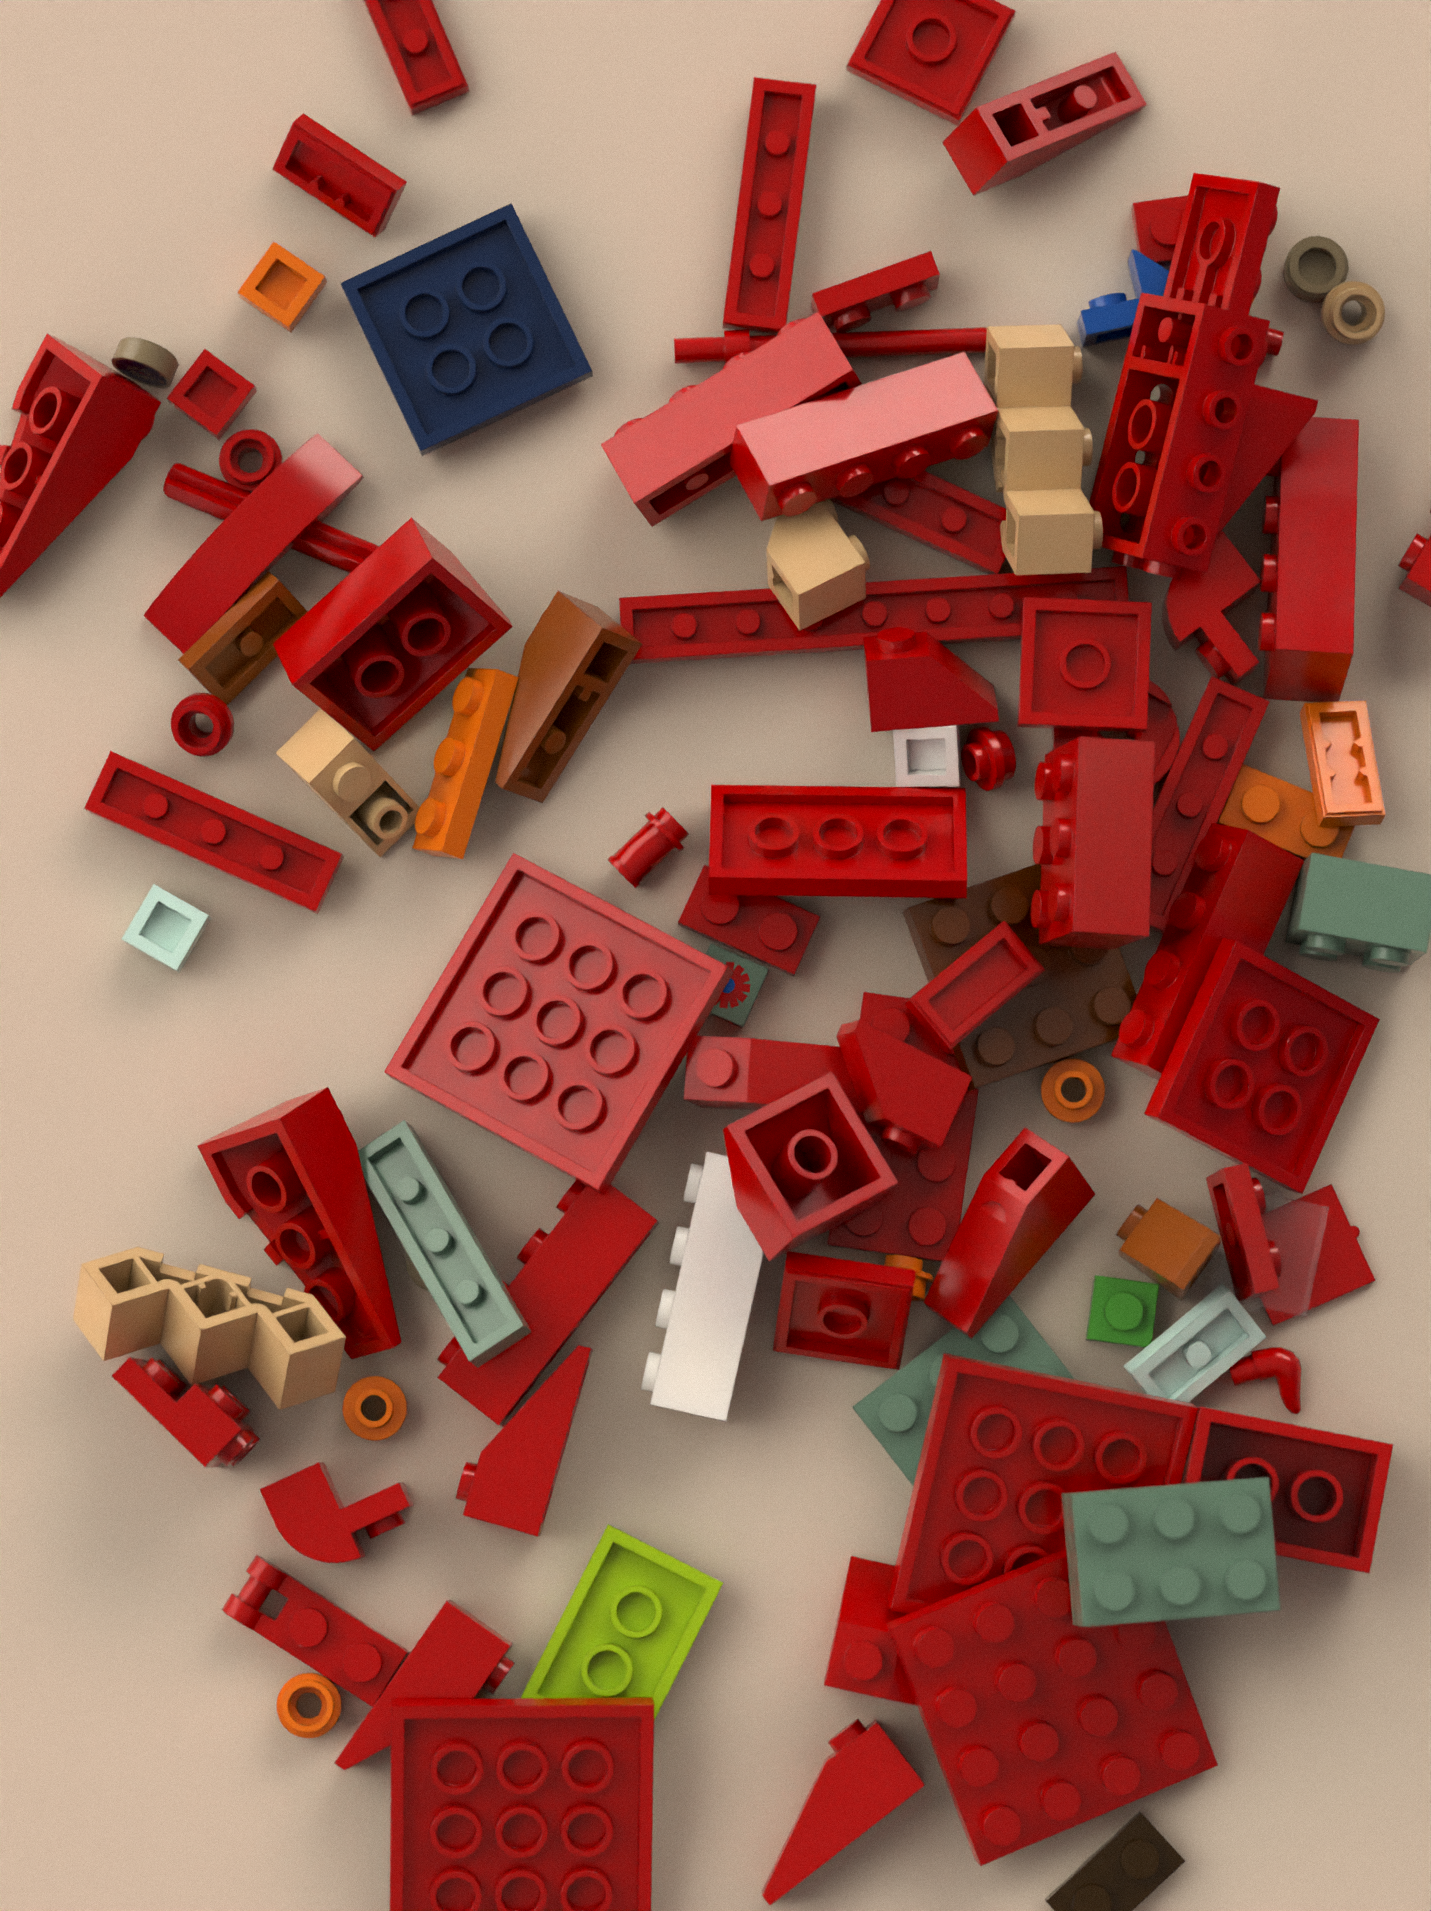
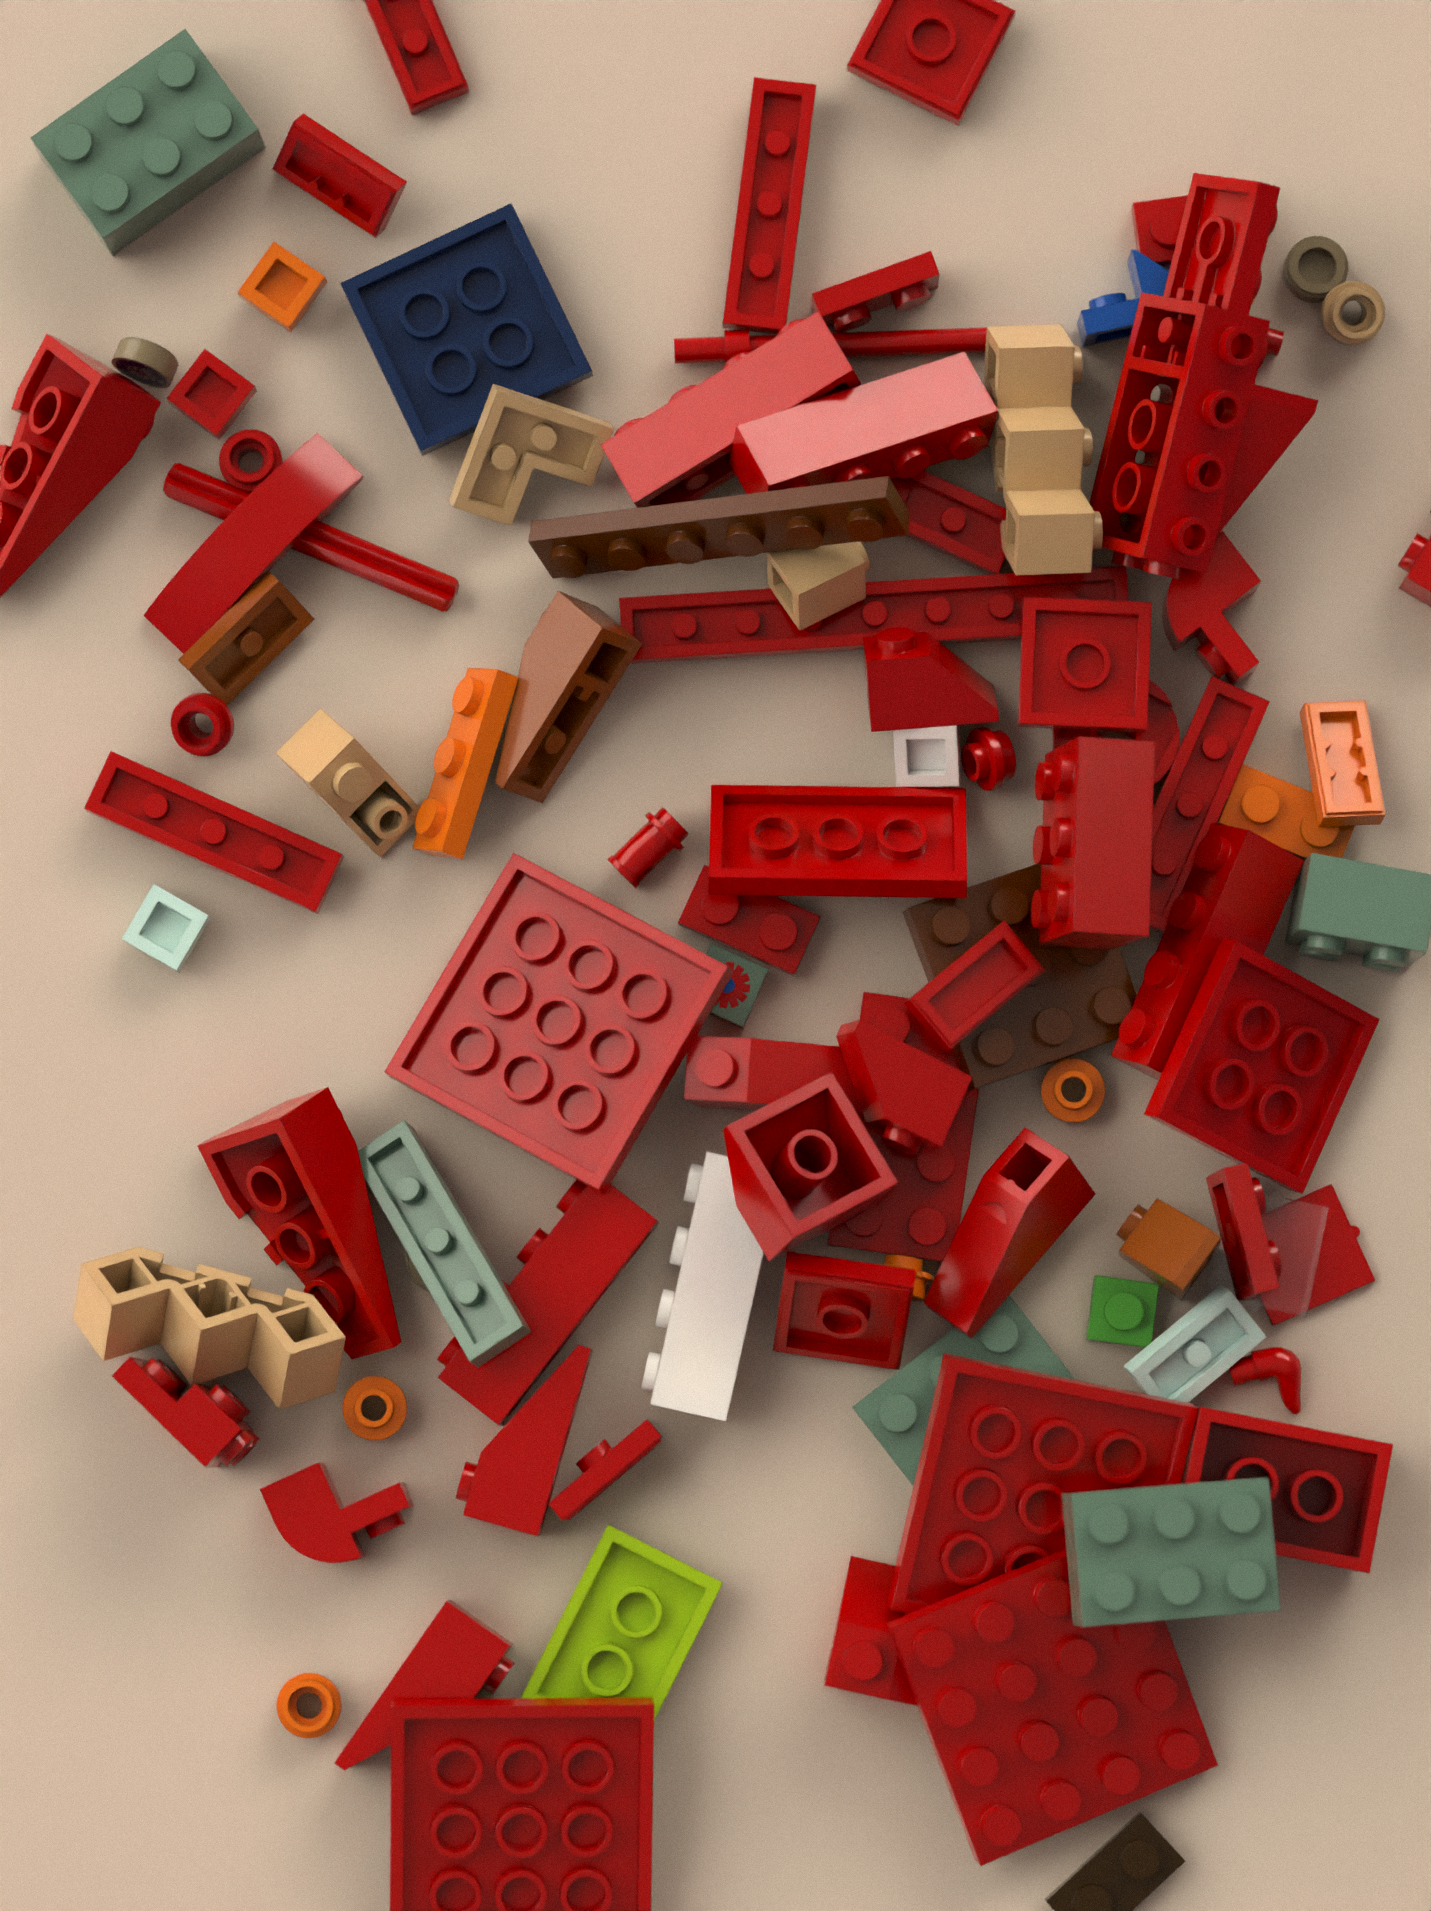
(148, 142): none -> sand green brick
(317, 1632): red plate -> none
(391, 635): red slope -> none
(515, 438): none -> tan plate
(603, 1467): none -> red plate
(720, 527): none -> reddish brown plate
(849, 1795): red slope -> none
(1041, 122): red slope -> none
(1311, 564): red wedge -> none

